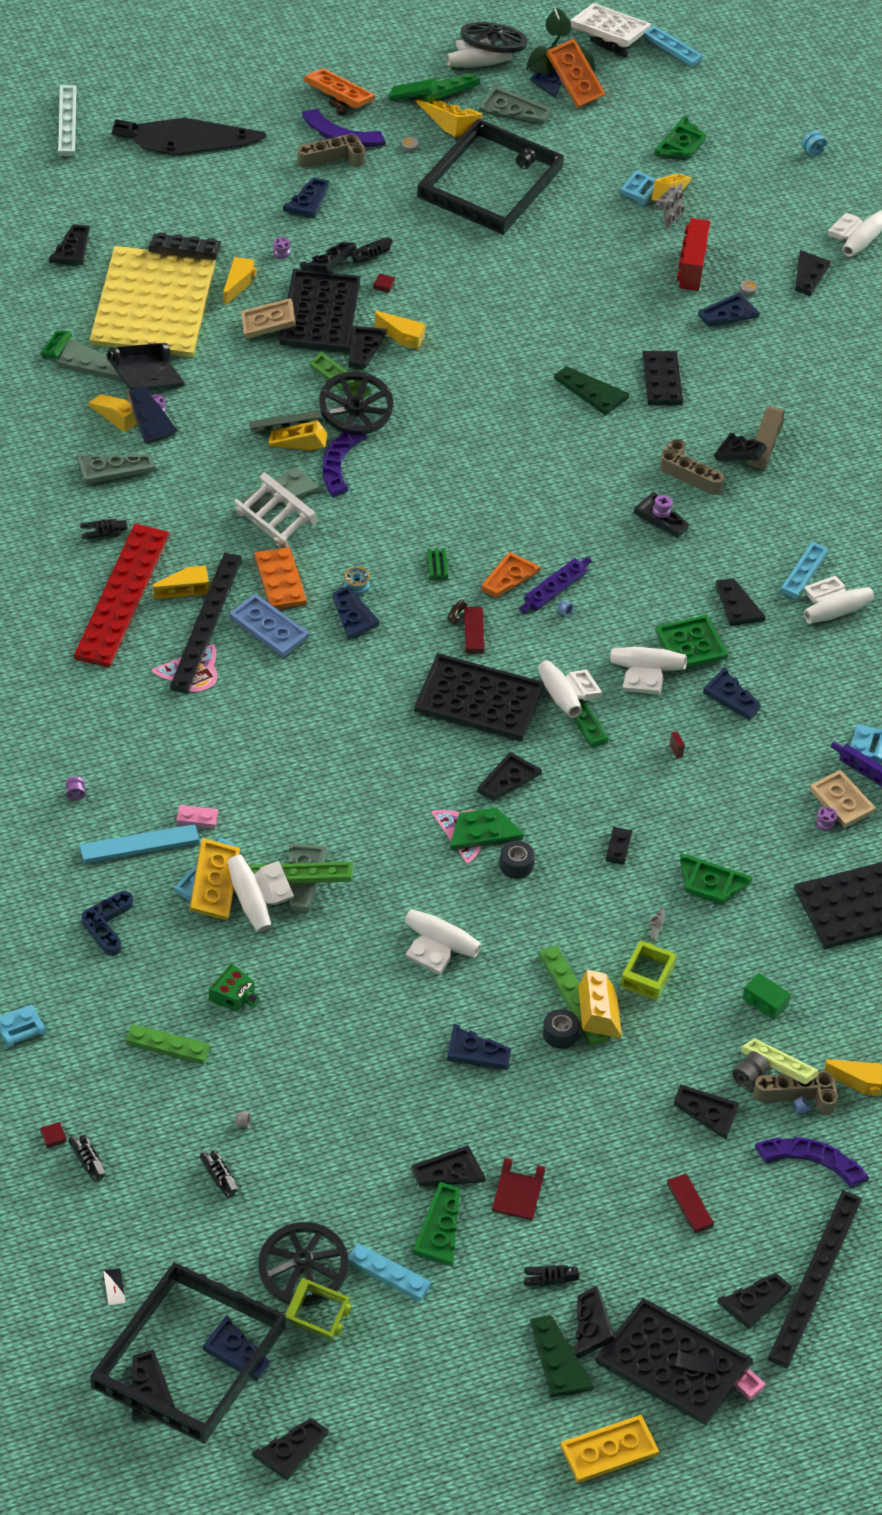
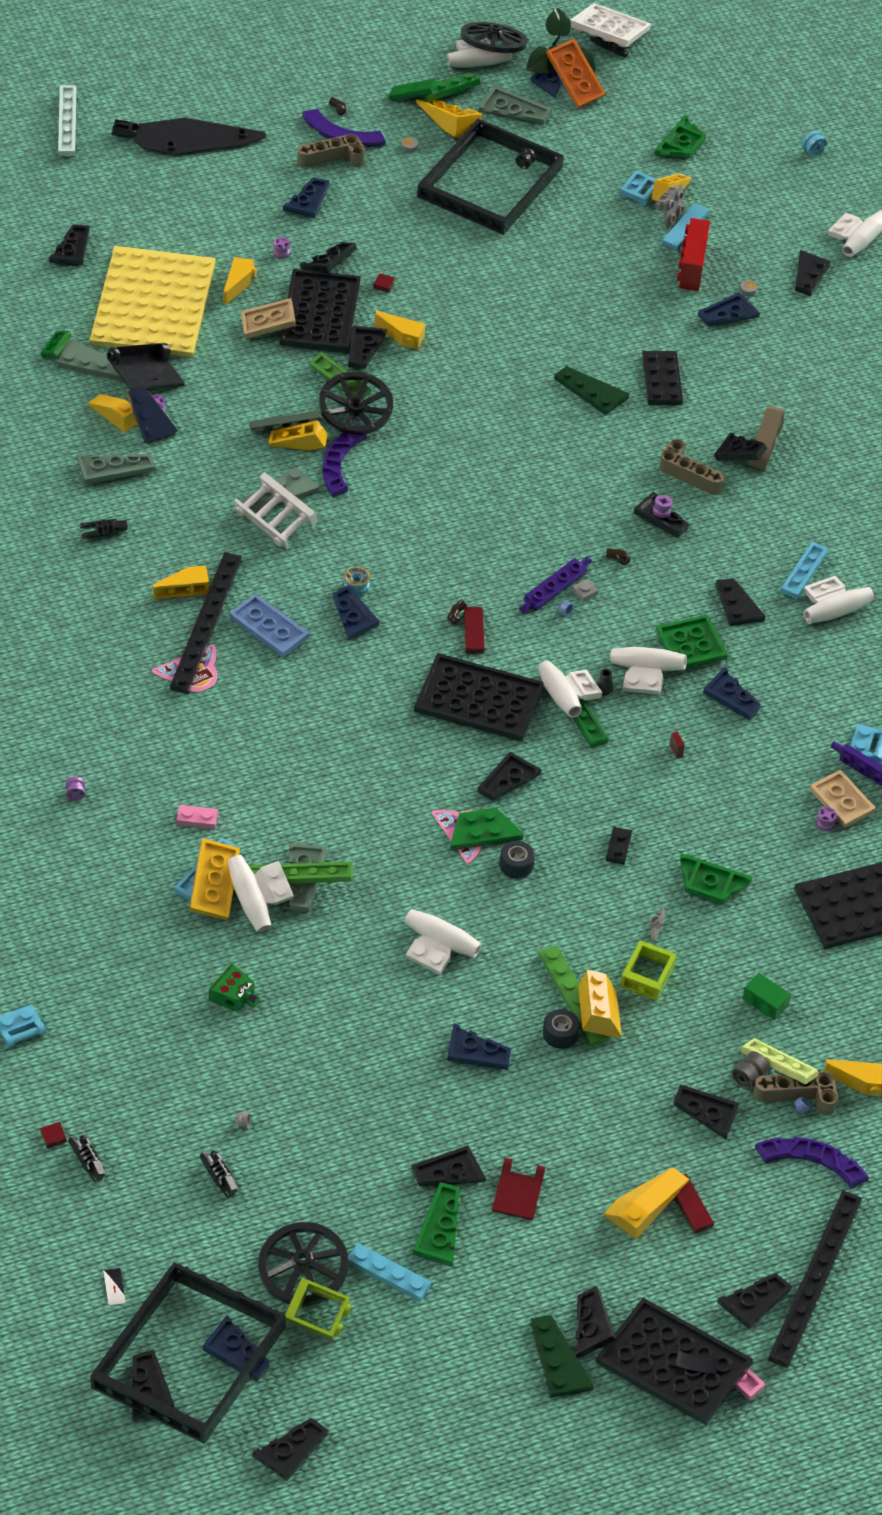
(101, 919): dark blue beam -> none
(121, 596): red plate -> none
(139, 843): medium azure tile -> none
(167, 1044): bright green plate -> none
(185, 246): black plate -> none
(280, 578): orange plate -> none
(339, 88): orange plate -> none
(371, 250): black hinge -> none
(437, 553): green tile -> none
(509, 574): orange wing -> none
(550, 1275): black hinge -> none
(584, 590): none -> light grey plate
(605, 682): none -> black cone
(609, 1449): yellow plate -> none
(620, 555): none -> dark brown arm
(643, 1204): none -> yellow wedge
(672, 46): medium azure plate -> none
(675, 237): none -> medium azure tile

